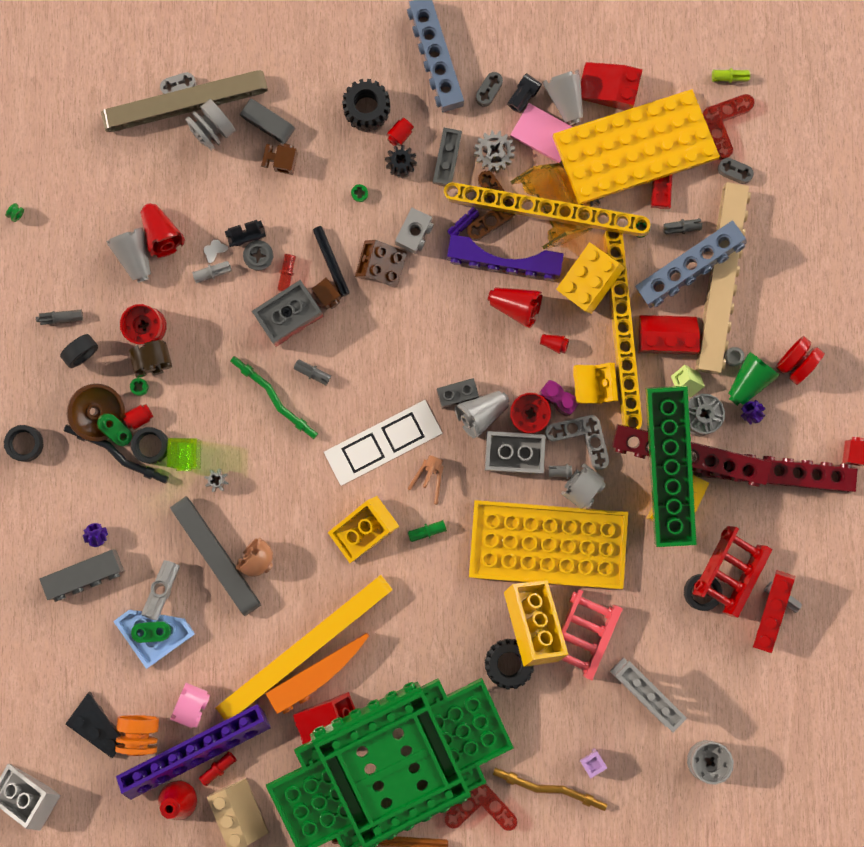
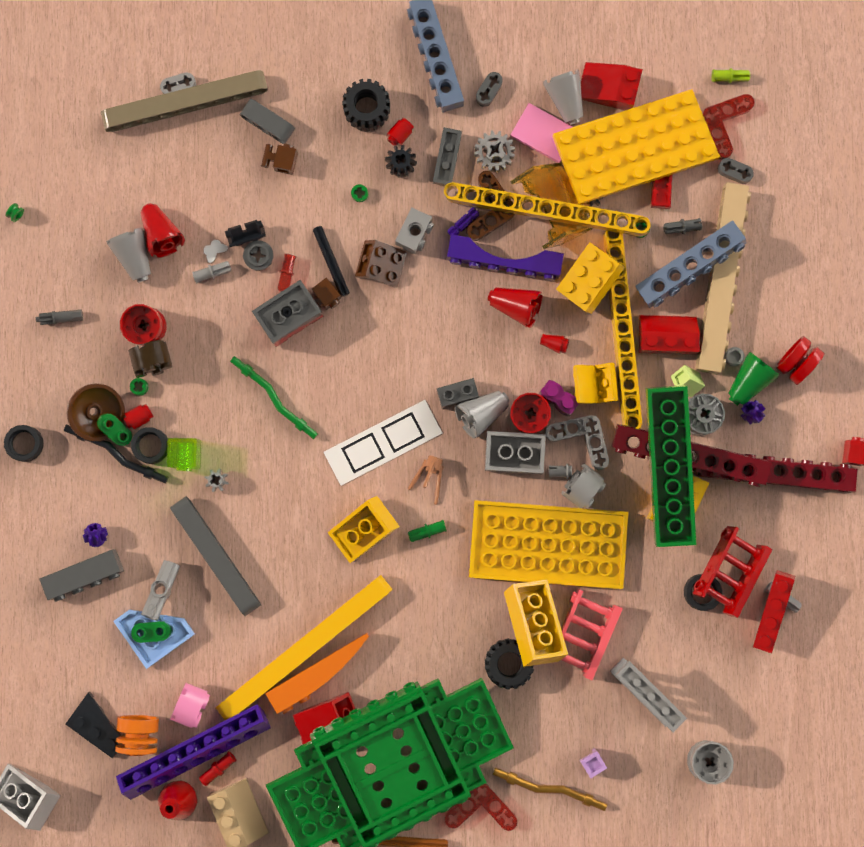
(79, 351): black tyre -> none
(210, 124): light grey wheel -> none
(256, 559): nougat cylinder -> none
(312, 372): dark grey axle -> none
(525, 90): black piece -> none

